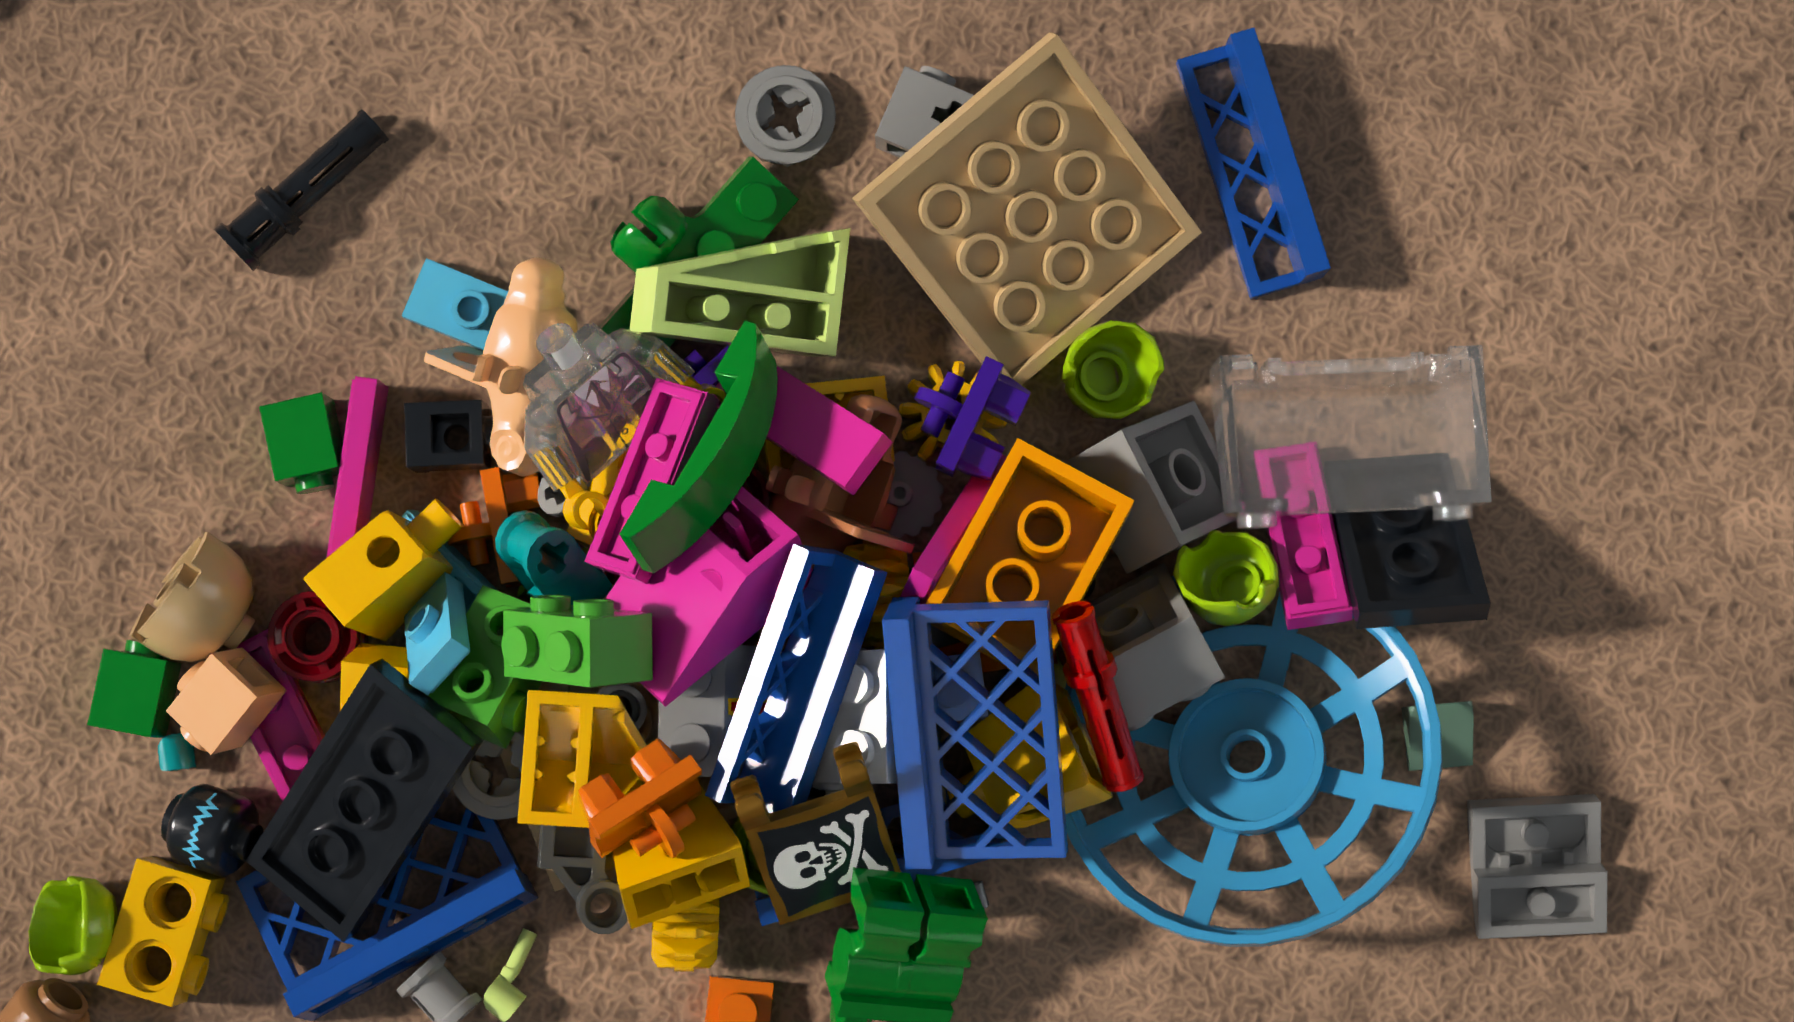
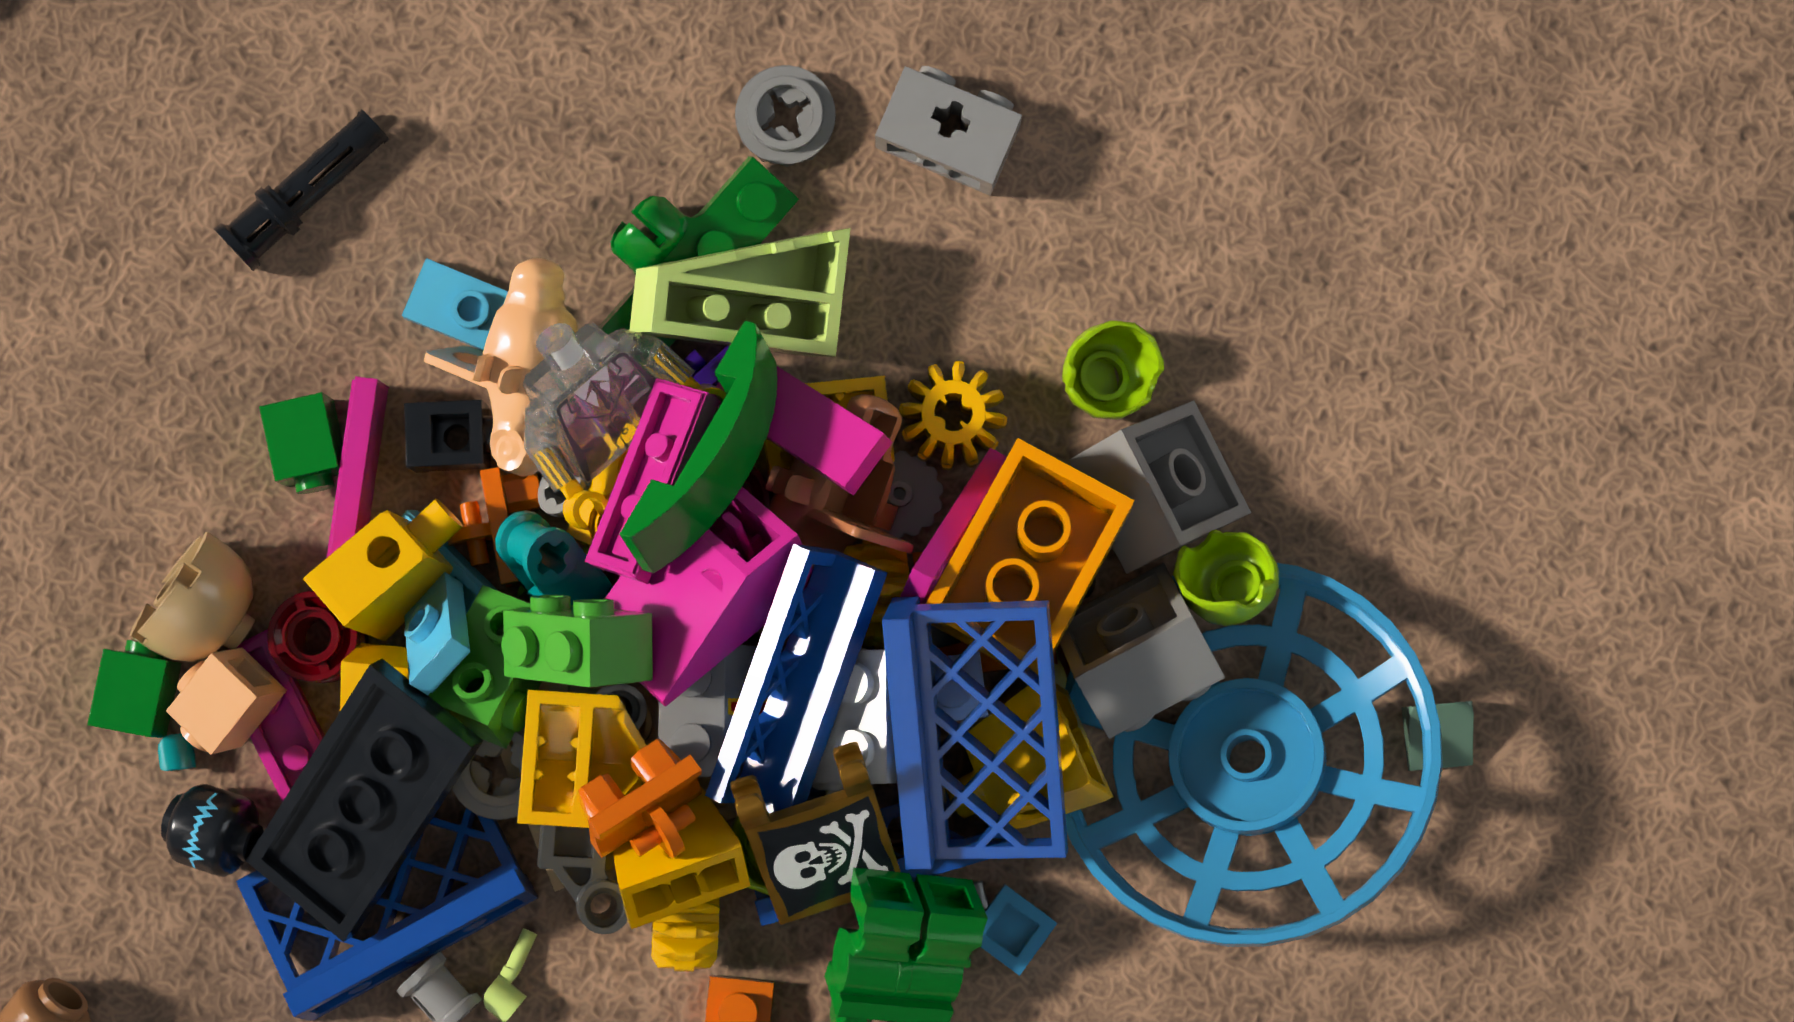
(71, 926): lime hair -> none
(148, 923): yellow brick -> none
(990, 394): dark purple hips -> none
(1014, 929): none -> dark azure plate
(1028, 212): tan plate -> none
(1091, 674): red pin -> none
(1275, 156): blue fence -> none
(1310, 571): dark pink tile -> none
(1351, 435): clear windscreen -> none
(1410, 569): black plate -> none
(1537, 866): light grey slope -> none

